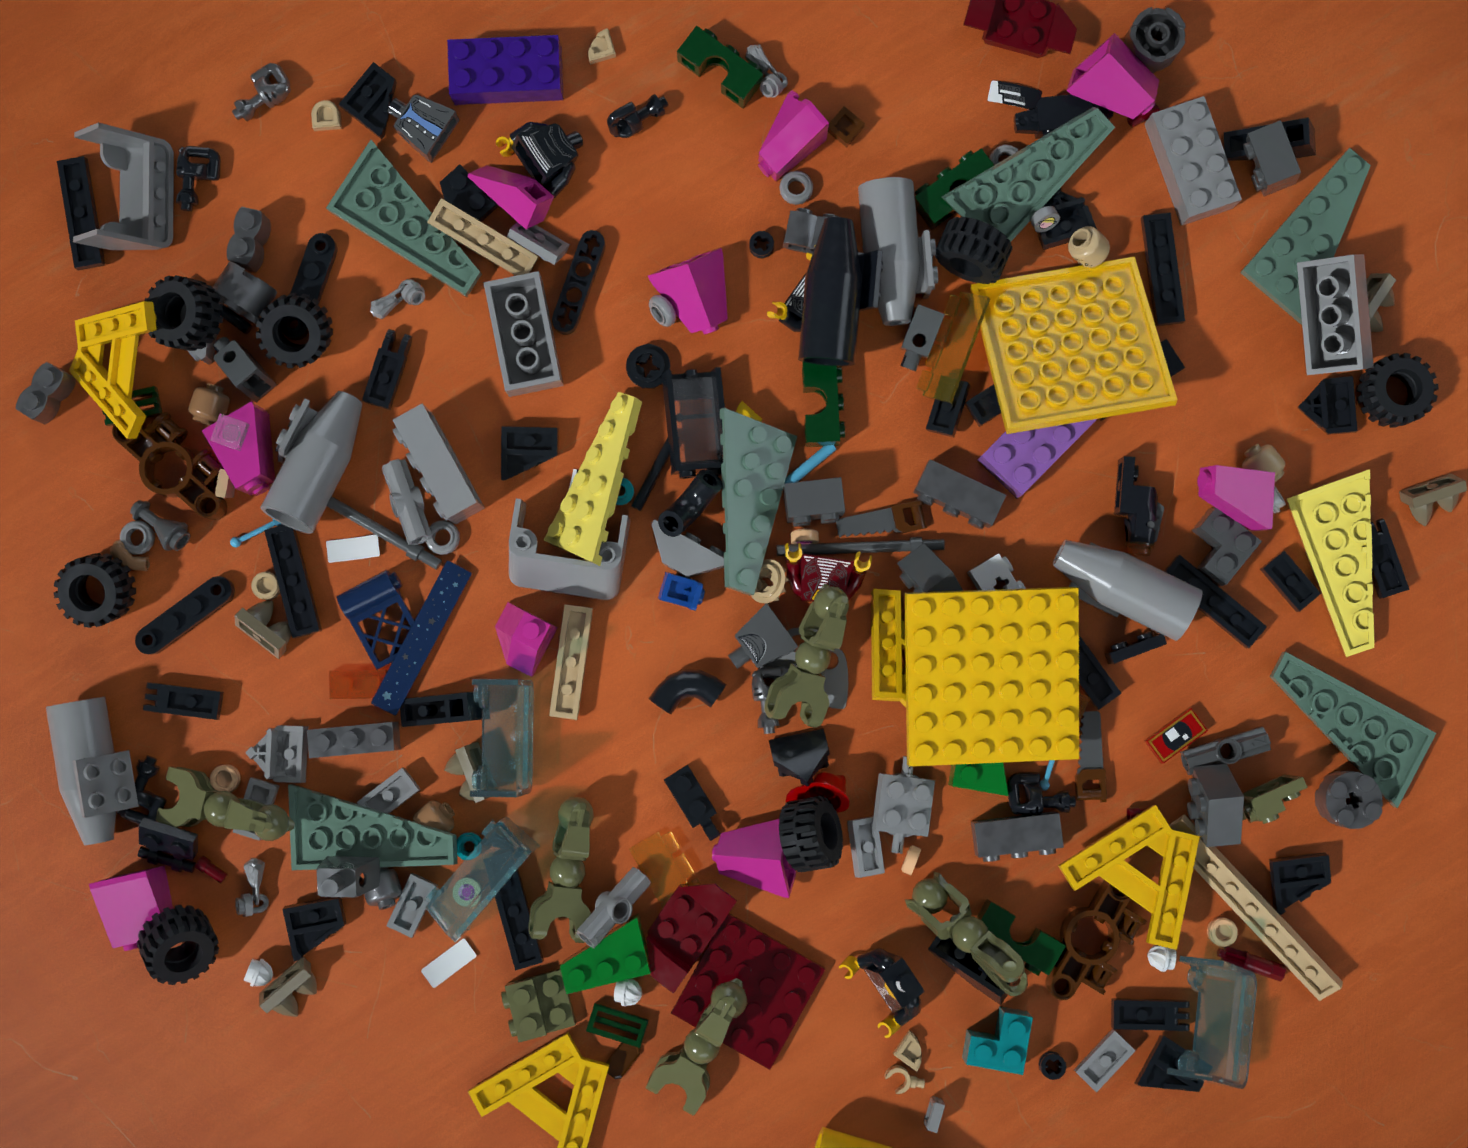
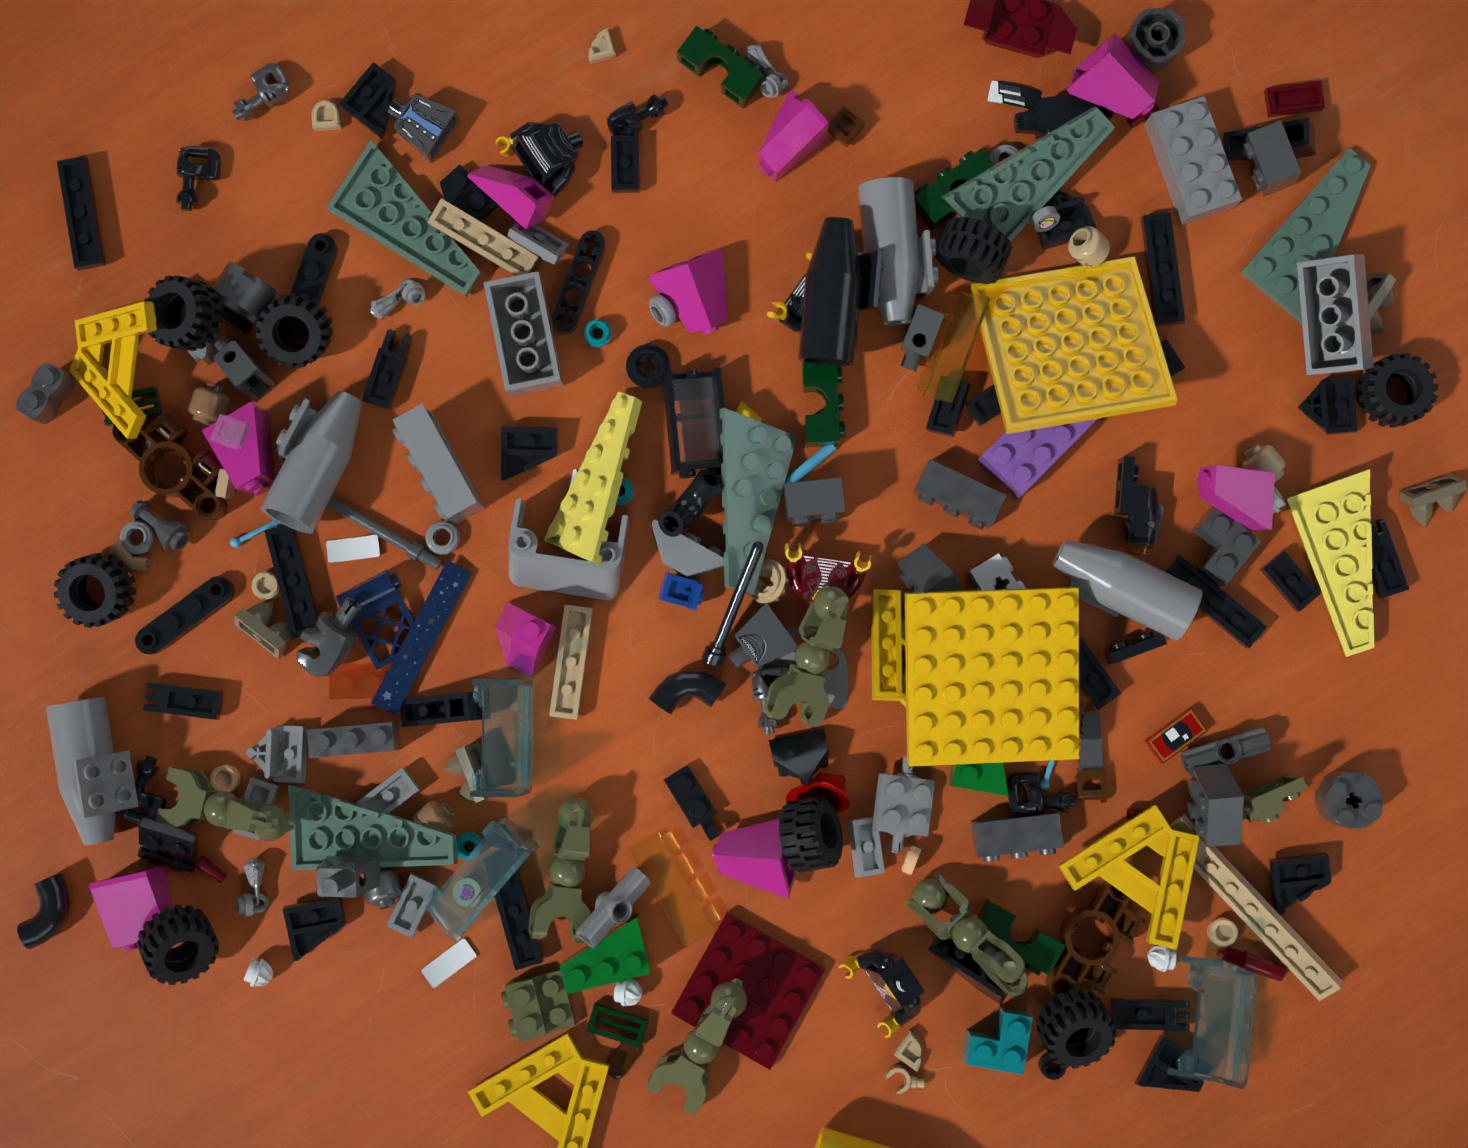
(51, 915): none -> black cylinder
(145, 189): light grey windscreen -> none
(250, 235): flat silver brick -> none
(279, 994): dark tan tile -> none
(332, 637): none -> dark grey piece
(406, 502): light grey piece -> none
(505, 69): dark purple brick -> none
(598, 325): none -> teal plate
(625, 164): none -> black plate
(652, 477): black bar -> none
(685, 930): dark red piece -> none
(715, 652): none -> black piece
(763, 236): black bush -> none
(793, 198): light grey piece -> none
(803, 230): flat silver brick -> none
(805, 536): light nougat tile -> none
(864, 547): dark grey bar -> none
(881, 520): dark grey piece -> none
(934, 1114): light grey tile -> none
(1076, 1028): none -> black tyre
(1104, 1060): light grey plate -> none
(1294, 99): none -> dark red tile
(1364, 730): sand green wing -> none

